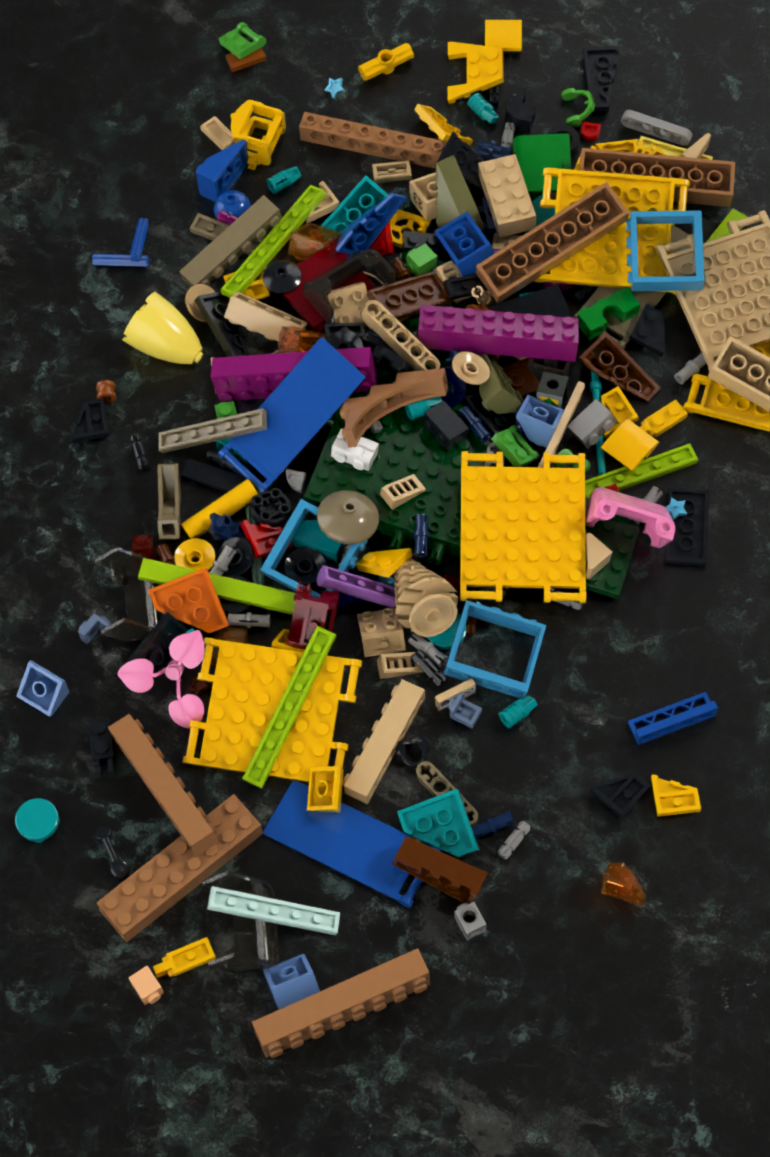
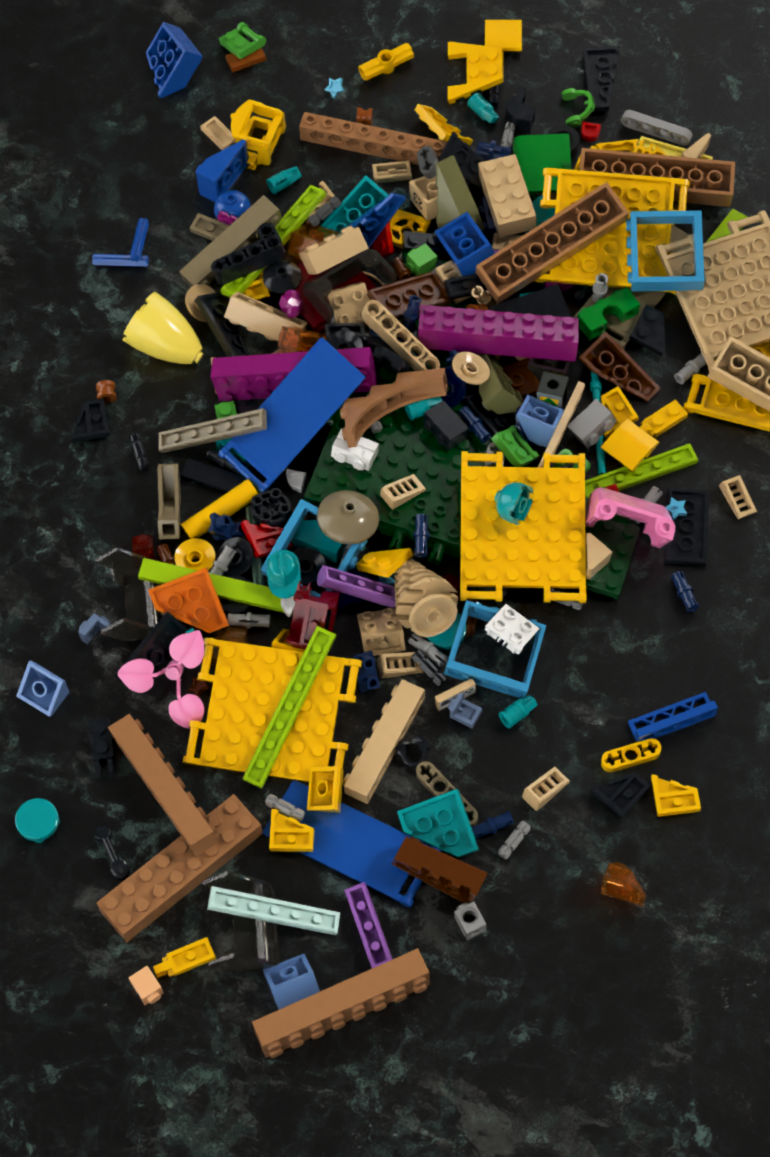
(172, 59): none -> blue wedge
(250, 258): none -> black beam
(283, 573): none -> teal piece
(284, 807): none -> light grey axle
(288, 605): none -> white tile
(289, 834): none -> yellow wing
(291, 303): none -> magenta rock
(324, 211): none -> dark grey axle
(333, 250): none -> tan wedge
(364, 116): none -> dark orange wheel
(367, 674): none -> dark blue hips
(368, 924): none -> medium lavender brick
(411, 314): none -> dark blue pin
(427, 157): none -> dark grey beam
(511, 628): none -> white hinge
(514, 502): none -> teal cylinder
(535, 797): none -> tan slope
(600, 287): none -> light grey pin
(647, 755): none -> yellow beam
(685, 591): none -> dark blue pin
(741, 488): none -> tan slope

